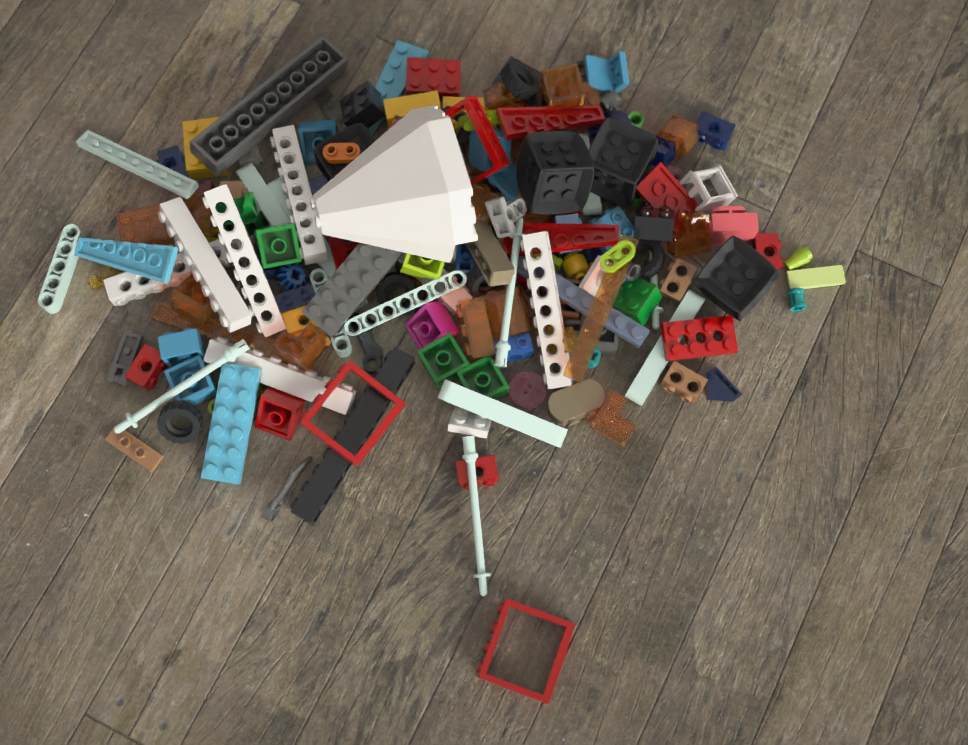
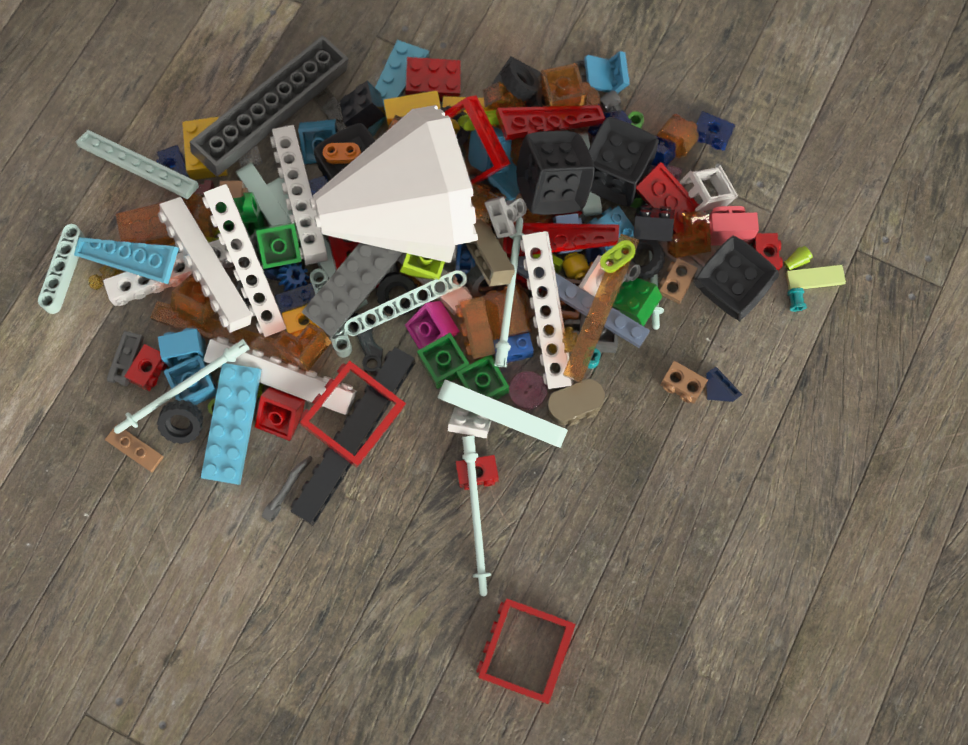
(609, 421): clear orange brick -> none
(656, 362): light aqua beam -> none
(692, 349): red plate -> none

